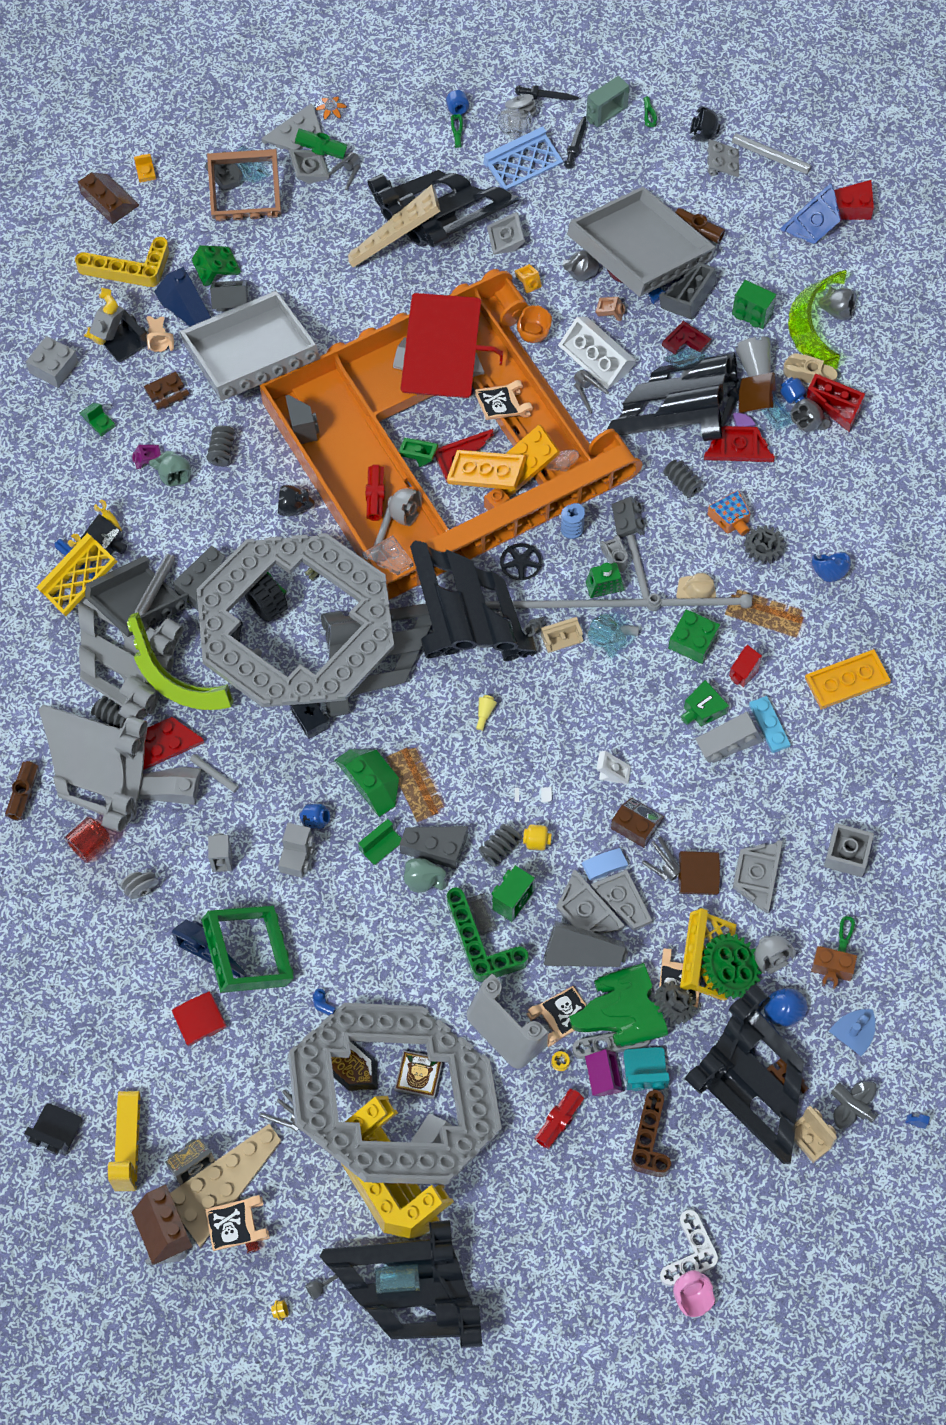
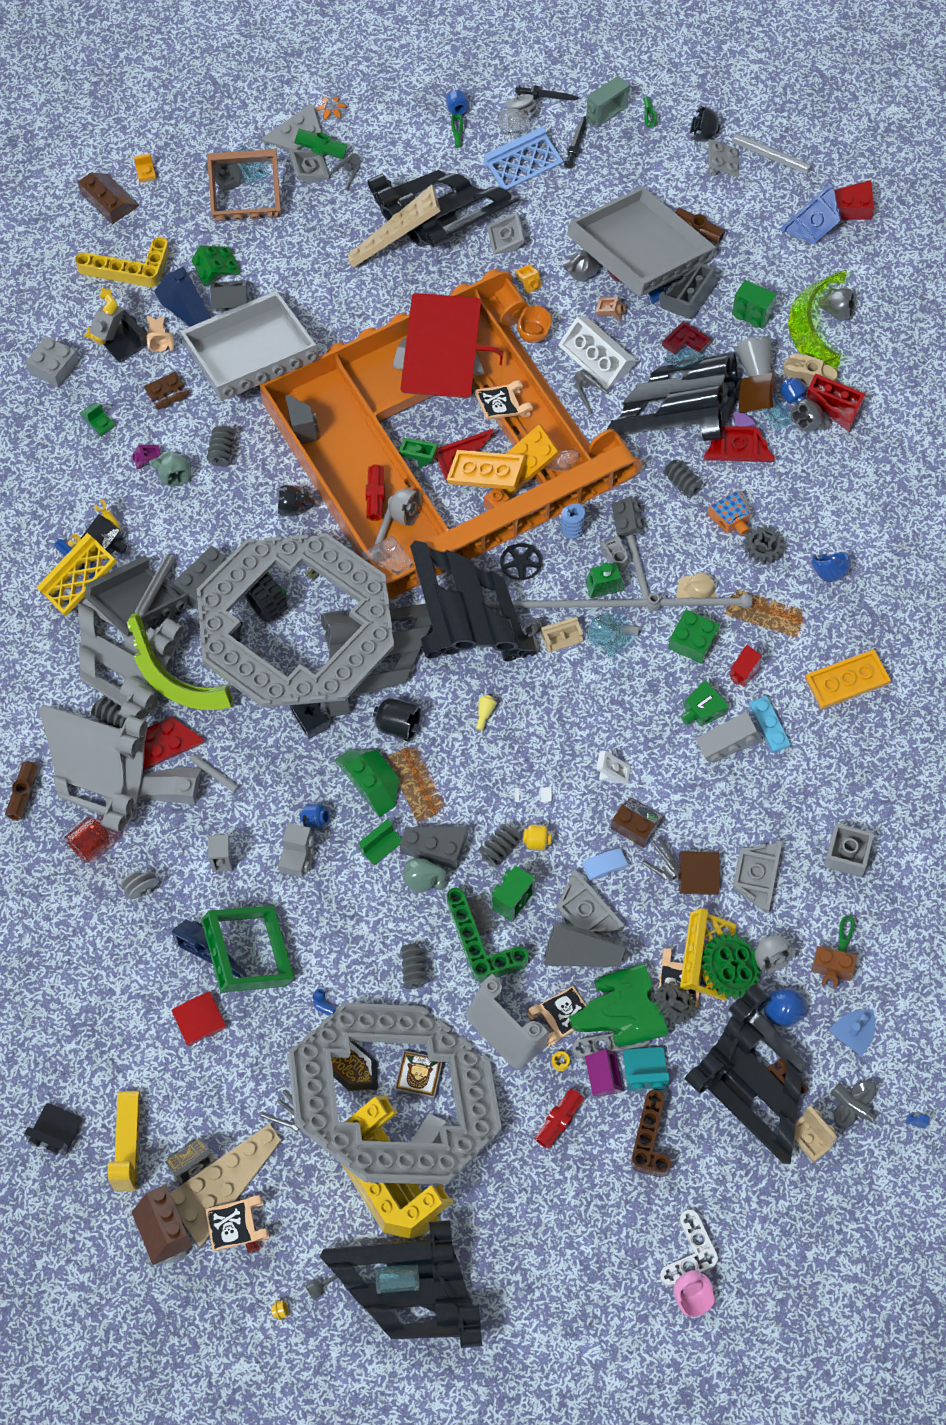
(397, 718): none -> black cylinder
(413, 967): none -> dark grey piece
(624, 899): light grey wing -> none

